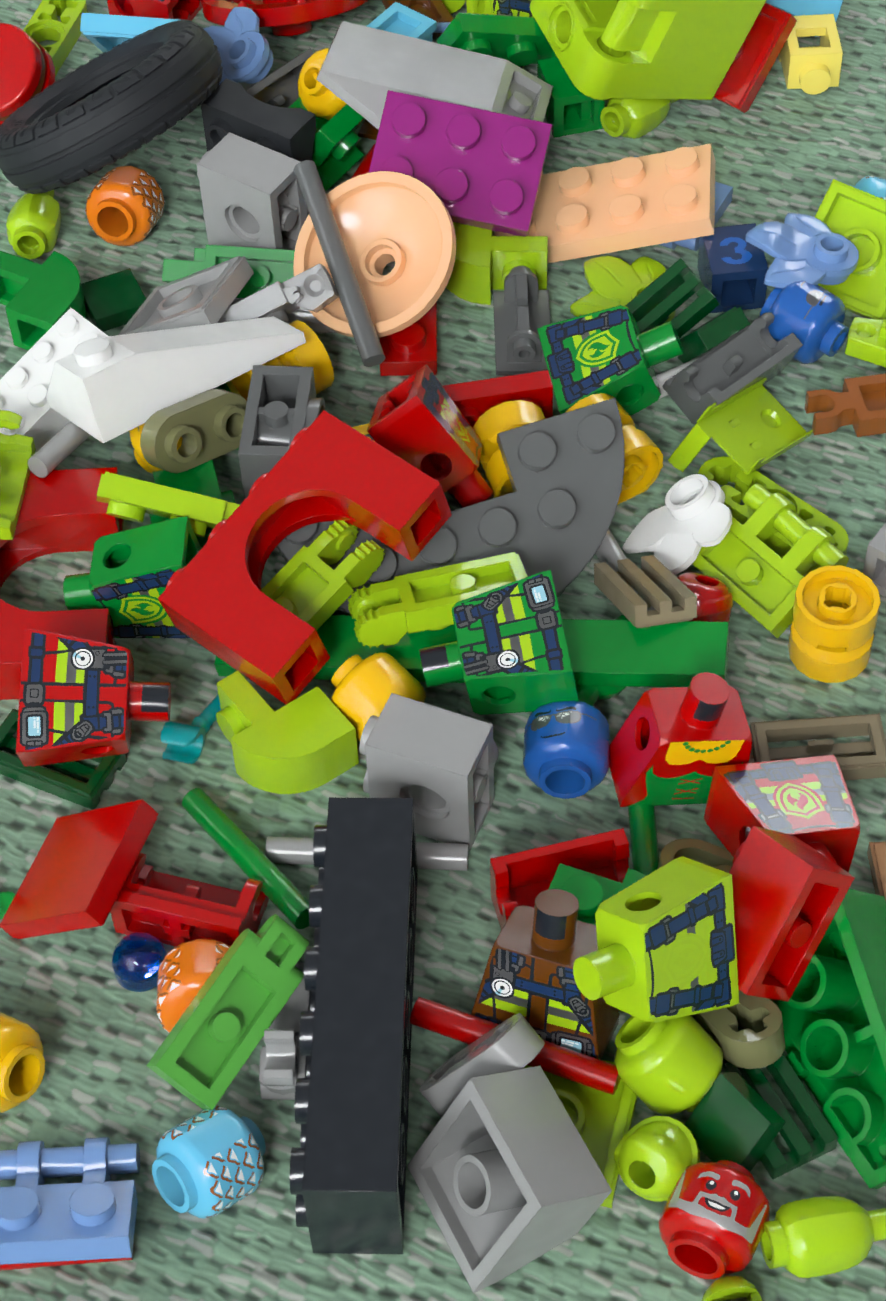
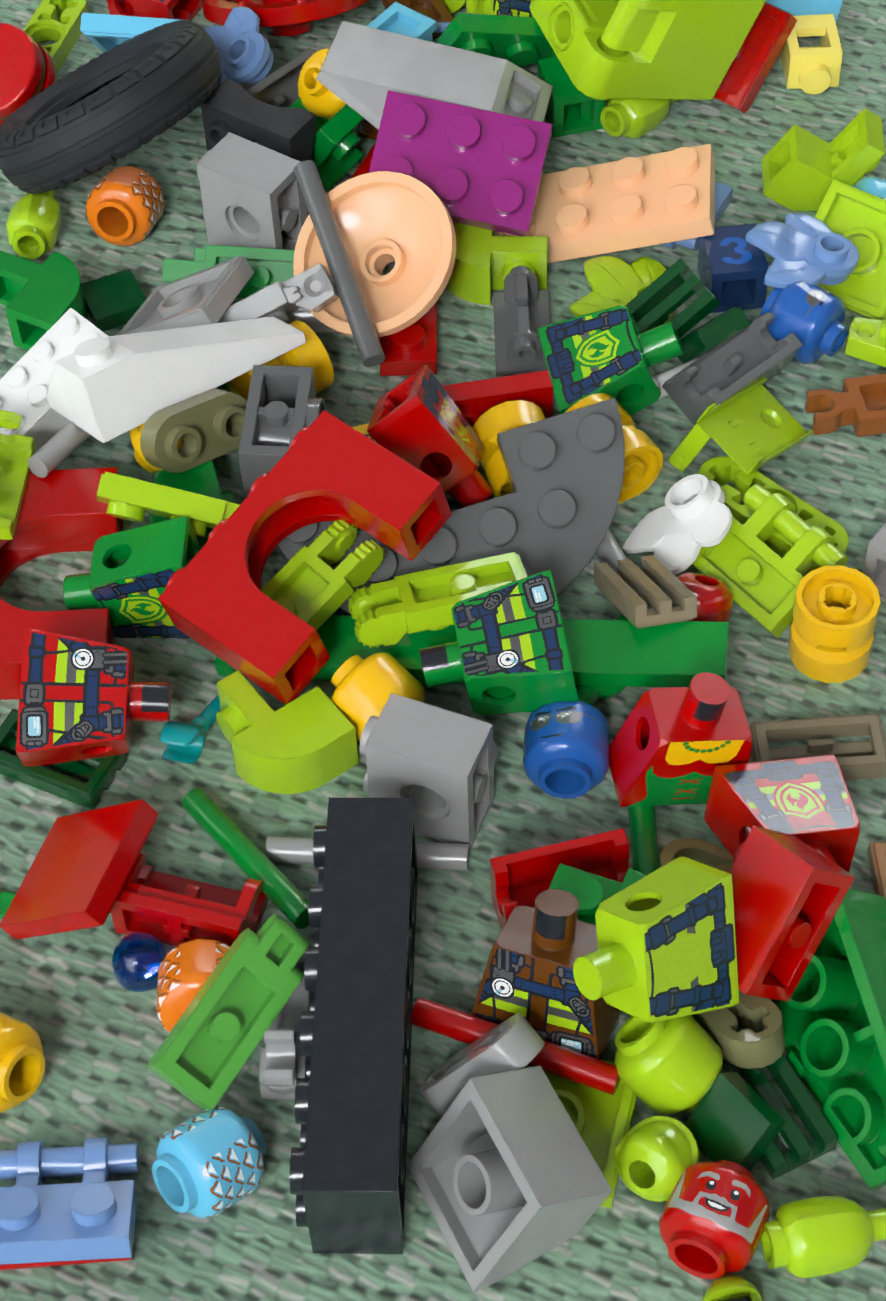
(803, 165): none -> lime brick

